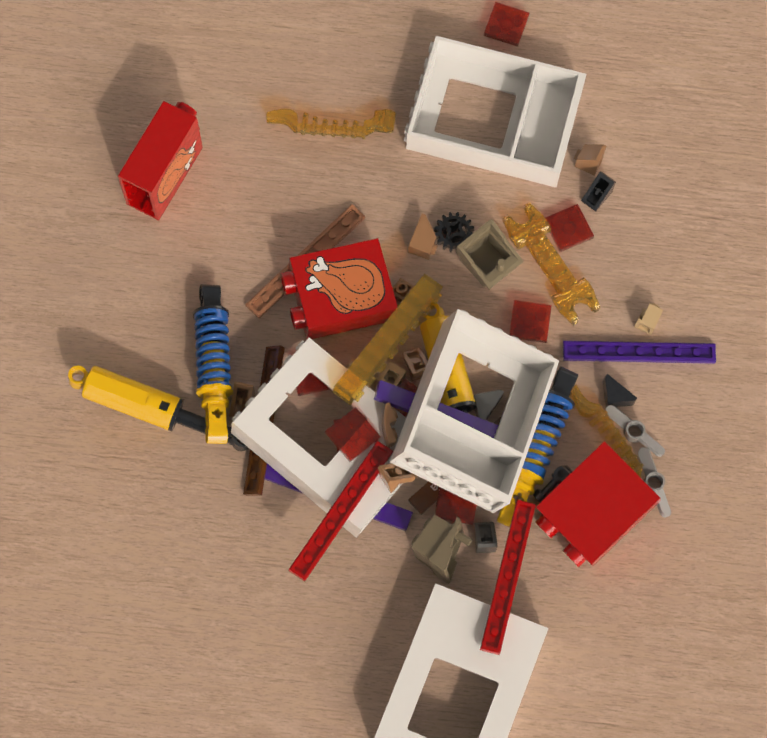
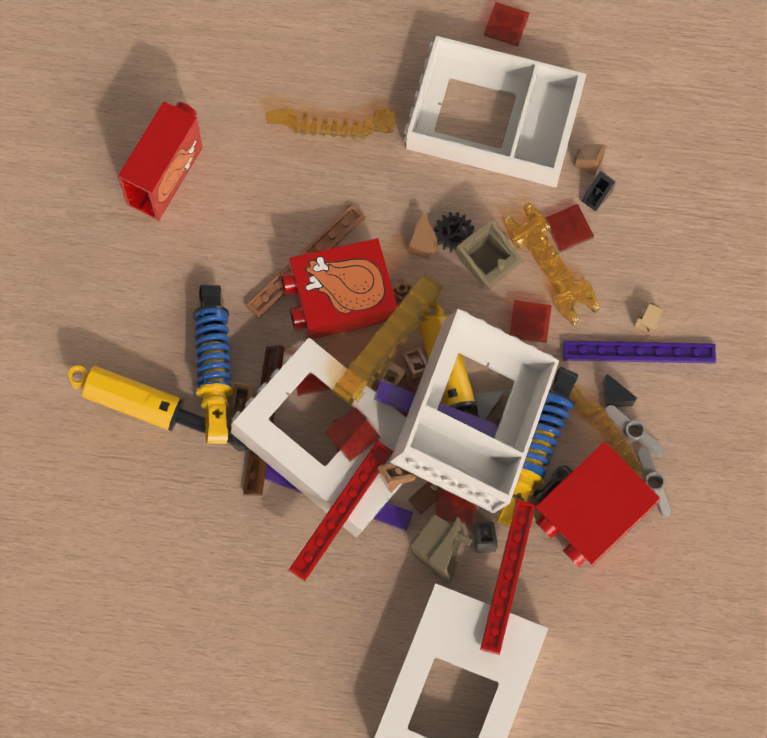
(389, 419): medium nougat slope -> none

